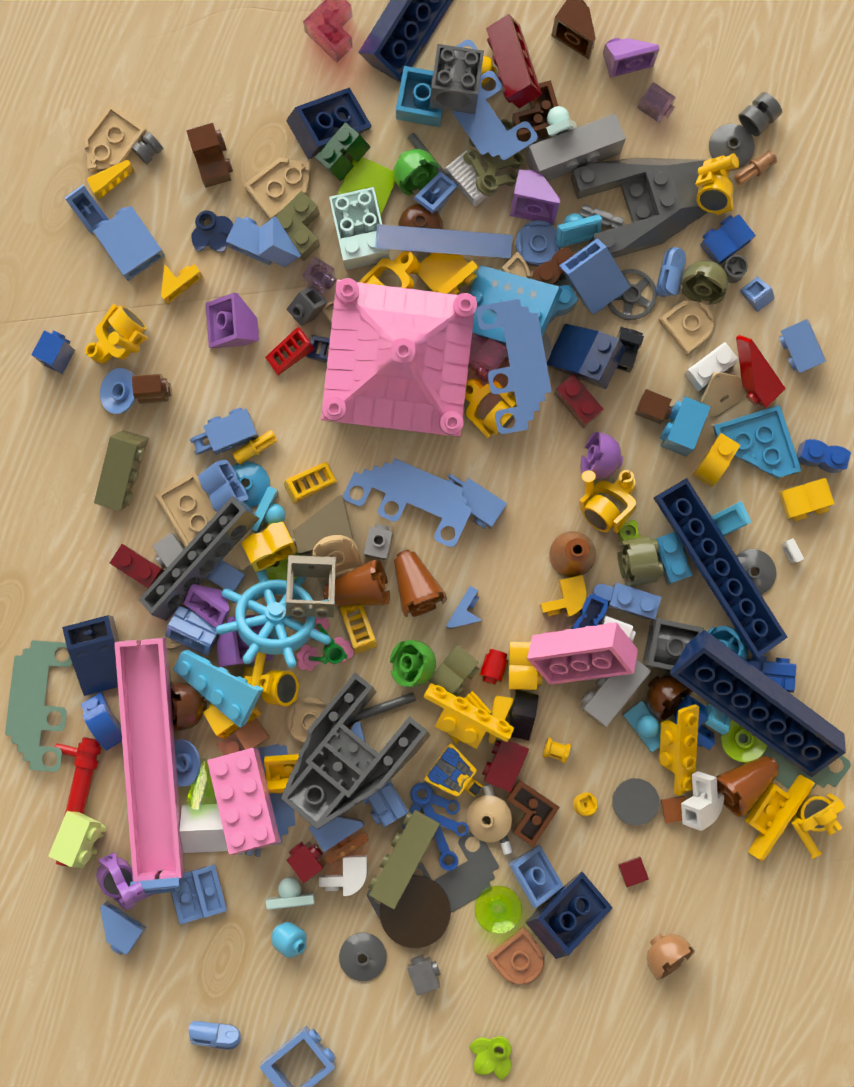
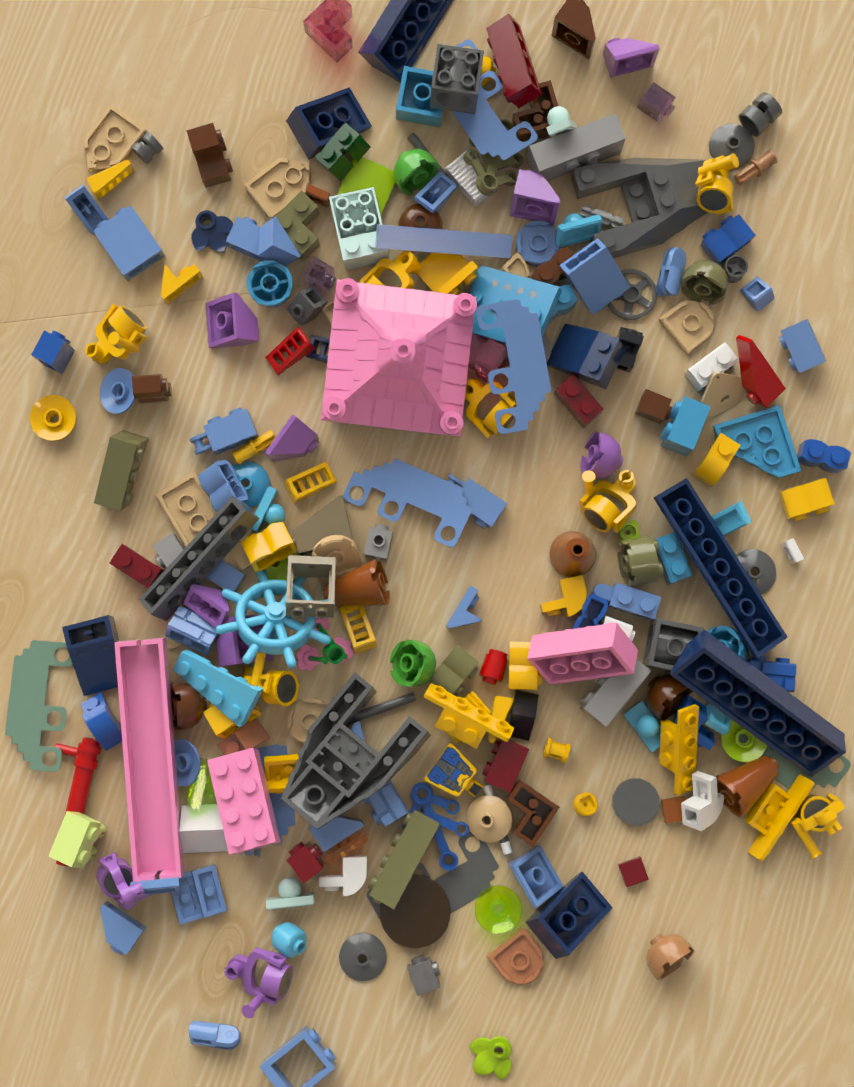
(43, 412): none -> yellow dish
(270, 284): none -> dark azure cylinder
(274, 982): none -> medium lavender piece
(293, 441): none -> medium lavender slope
(318, 195): none -> dark orange tile
(416, 585): dark orange cone -> none

